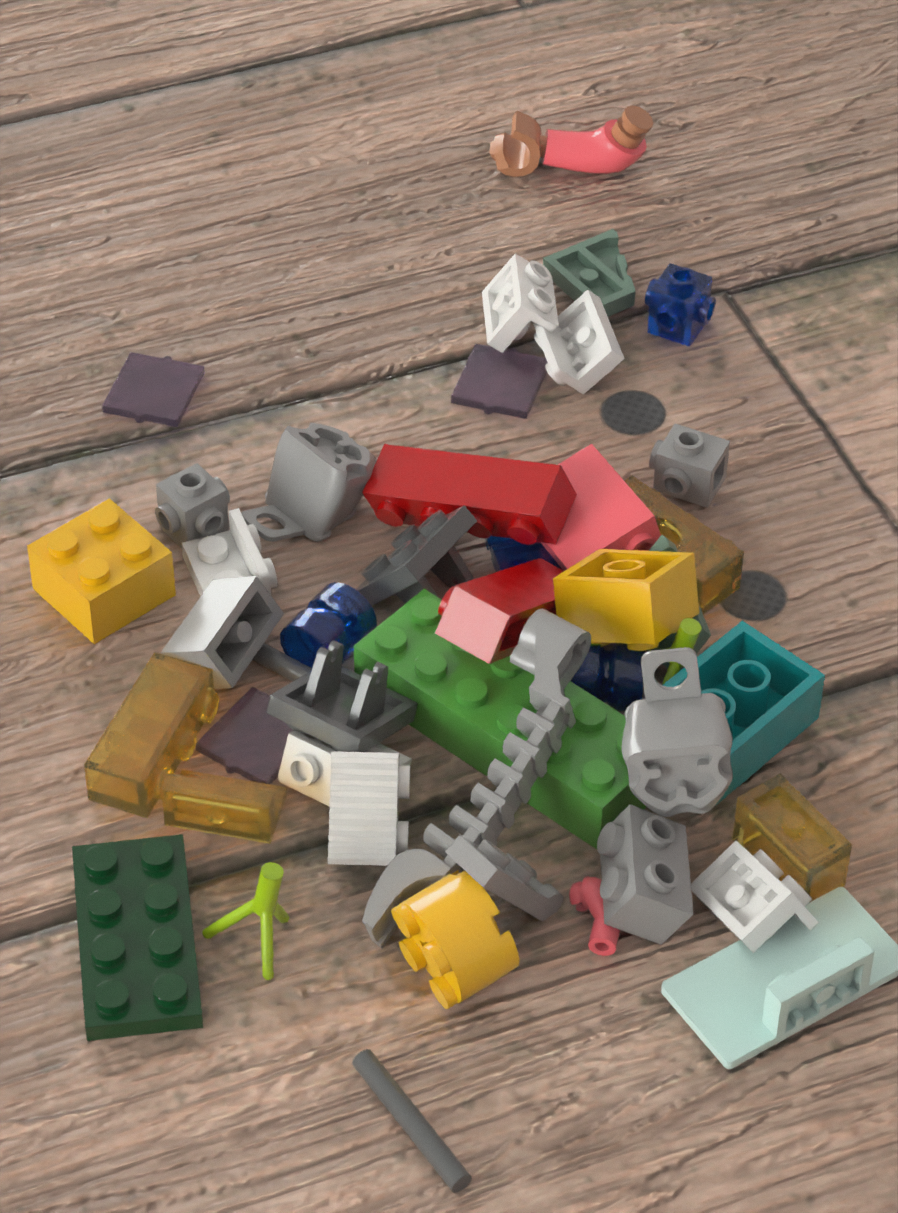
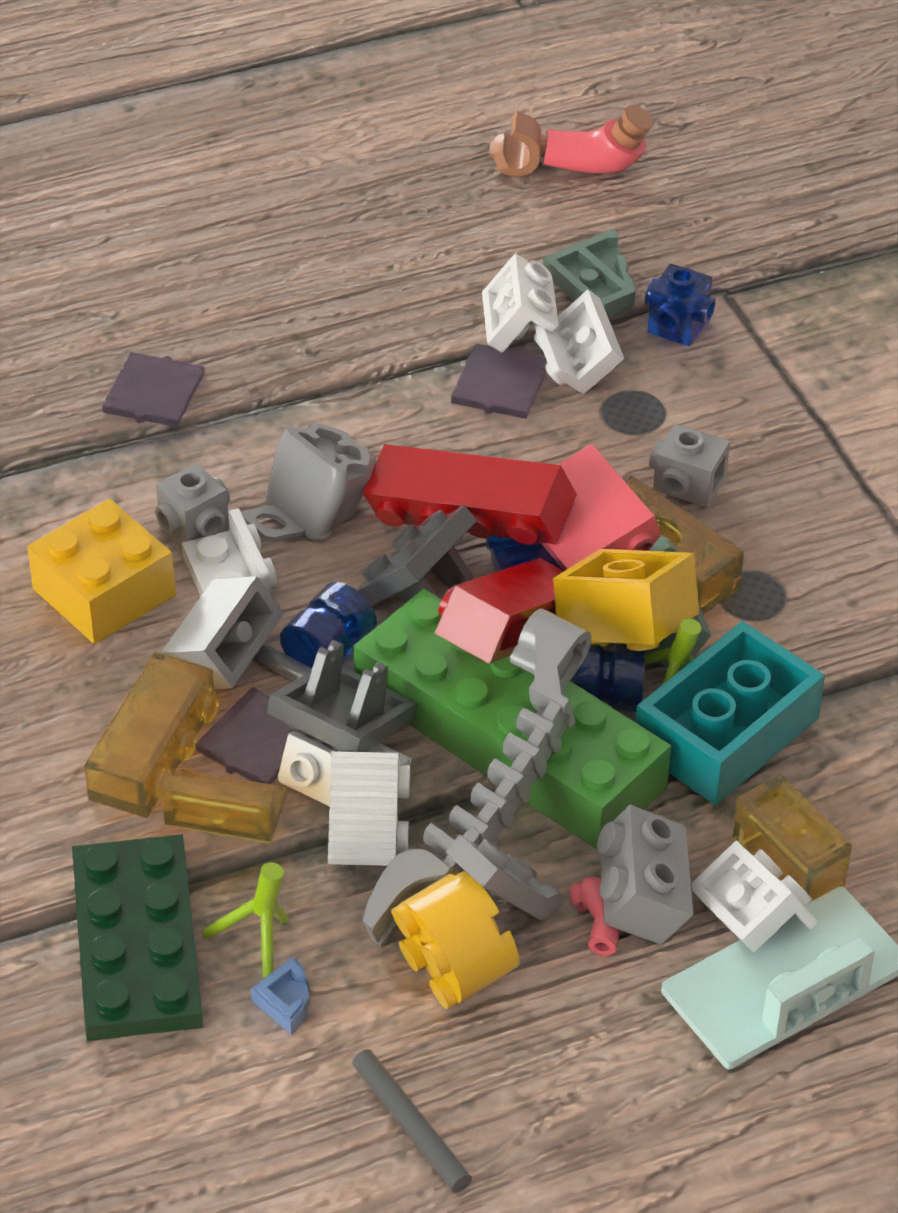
(284, 995): none -> medium blue tile
(677, 741): light grey piece -> none

